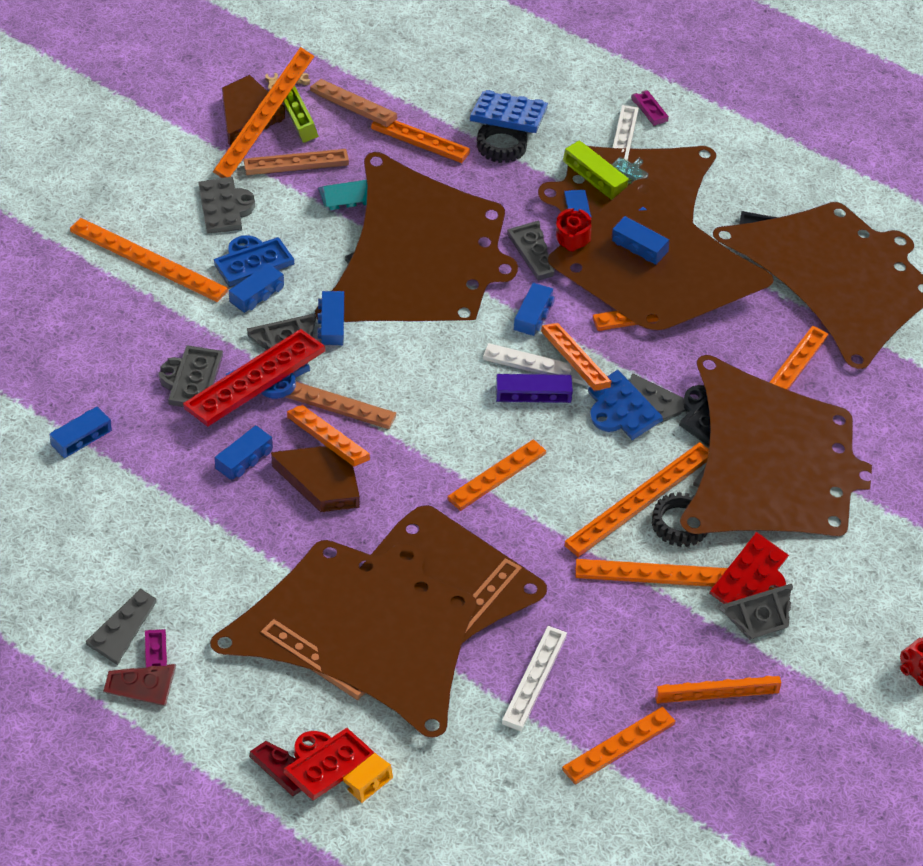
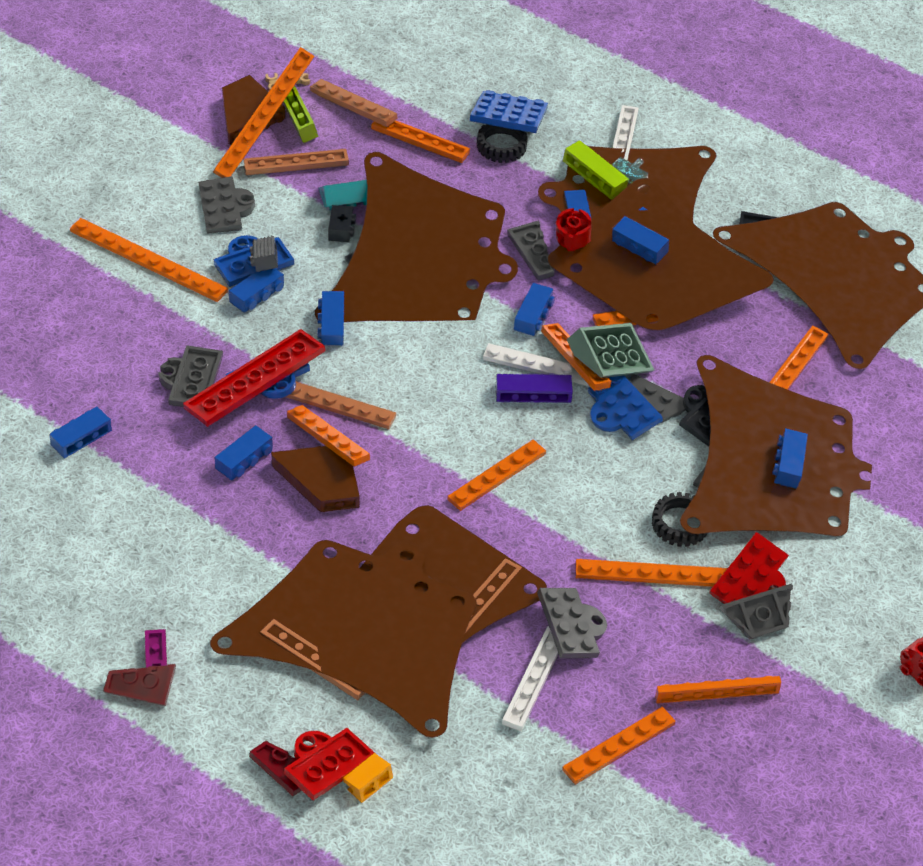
(119, 630): dark grey wing -> none
(264, 254): none -> dark grey brick
(273, 333): dark grey wing -> none
(341, 223): none -> black brick
(572, 622): none -> dark grey plate
(610, 350): none -> sand green slope
(637, 500): orange plate -> none
(650, 107): magenta plate -> none
(790, 458): none -> blue brick

